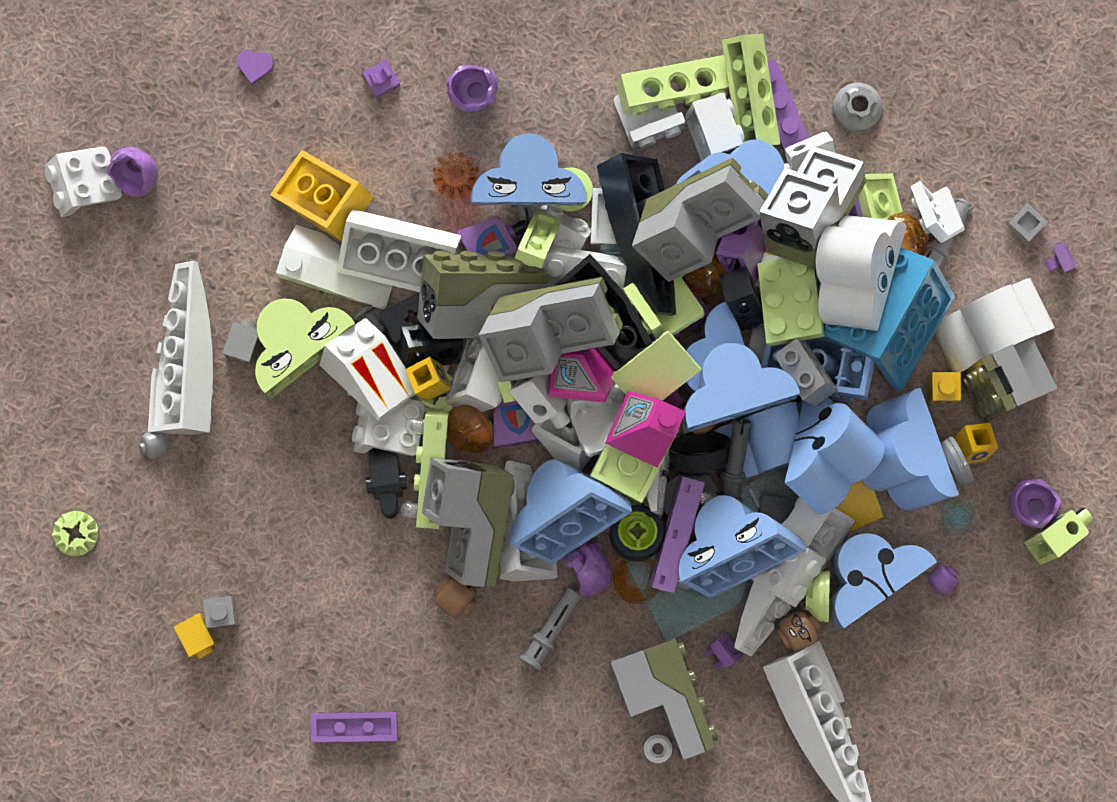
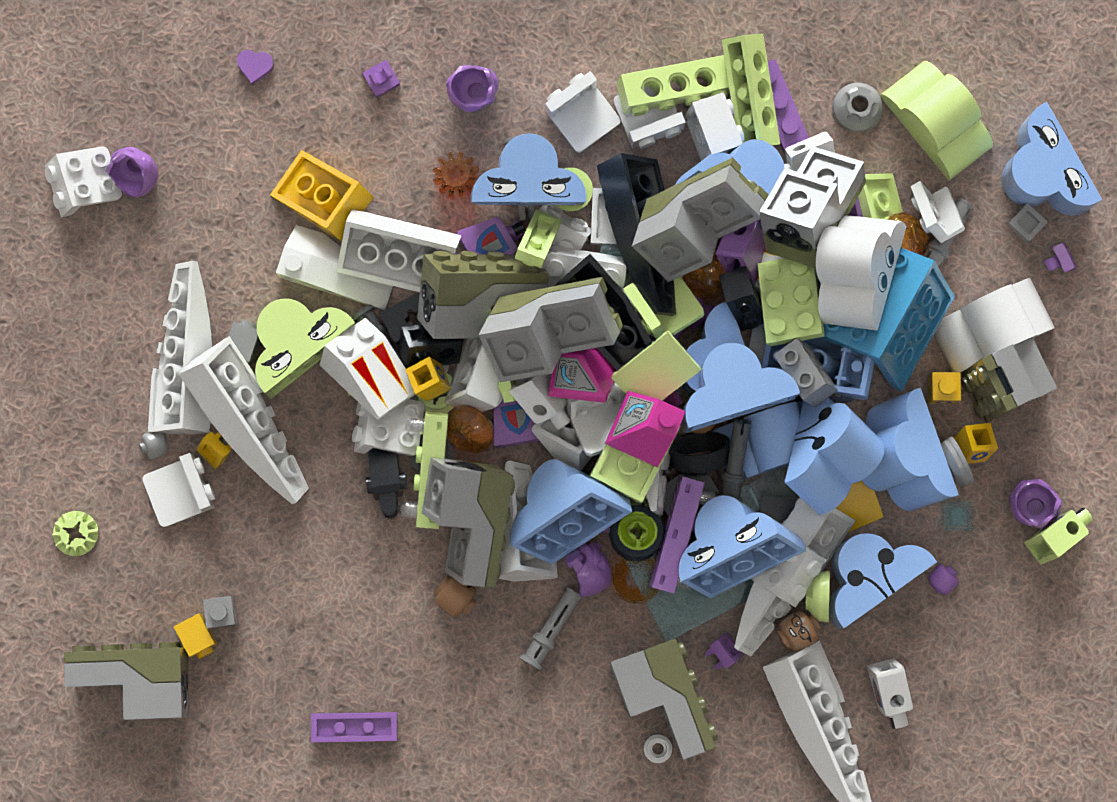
(152, 679): none -> piece
(179, 490): none -> white bracket
(213, 449): none -> yellow tile
(234, 405): none -> white wedge
(581, 112): none -> white bracket
(887, 680): none -> white torso
(940, 117): none -> yellowish green brick
(1048, 168): none -> light blue brick

